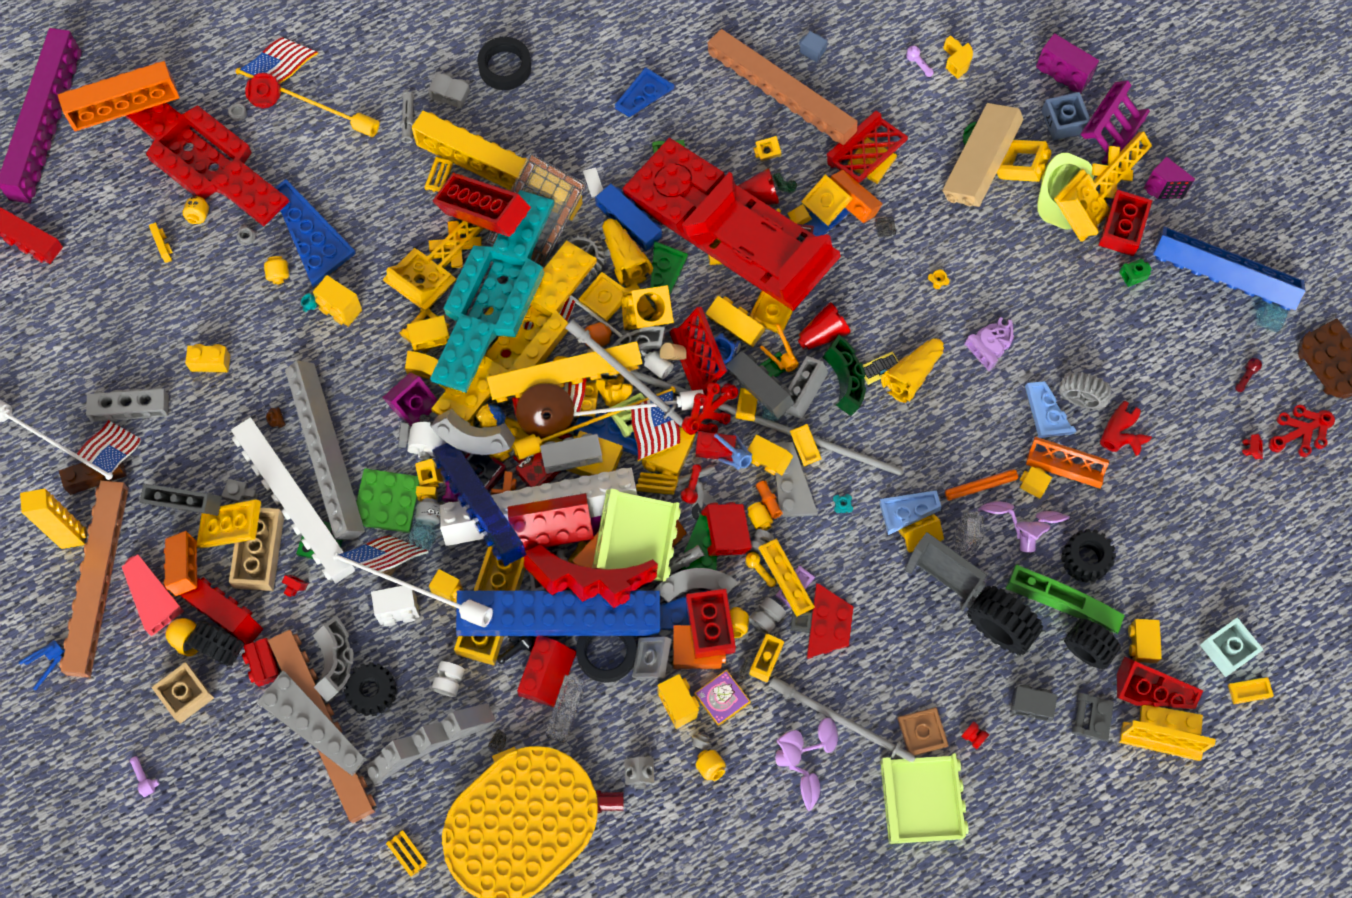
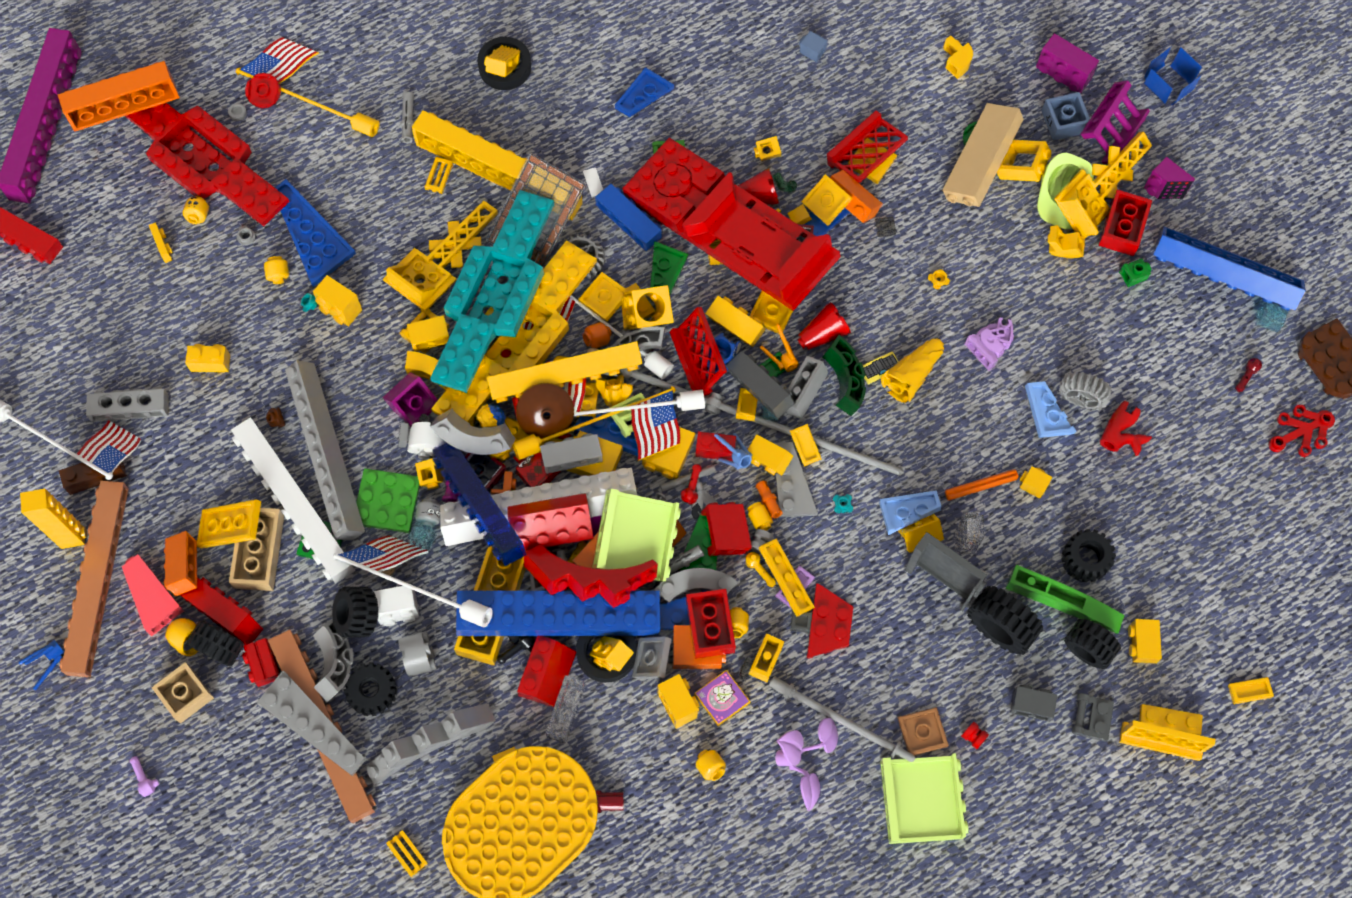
(180, 499): dark grey brick -> none
(237, 491): light grey plate -> none
(294, 585): red tile -> none
(355, 611): none -> black tyre
(417, 654): none -> light grey brick
(426, 492): yellow plate -> none
(445, 586): yellow brick -> none
(448, 679): white wheel -> none
(449, 90): light grey brick -> none
(481, 204): red brick -> none
(498, 741): clear smoke tile -> none
(502, 61): none -> yellow brick
(584, 337): light grey bar -> none
(610, 653): none -> yellow brick
(628, 259): yellow cone -> none
(639, 772): light grey brick -> none
(657, 483): yellow tile -> none
(672, 352): tan brick -> none
(692, 423): red plant -> none
(701, 741): light grey plate -> none
(766, 617): light grey wheel -> none
(782, 87): nougat brick -> none
(913, 55): lavender piece -> none
(1030, 530): lavender plant -> none
(1065, 245): none -> yellow brick
(1066, 468): orange fence -> none
(1149, 687): red wedge -> none
(1182, 64): none -> blue piece
(1231, 647): light aqua brick -> none
(1256, 446): red tile -> none

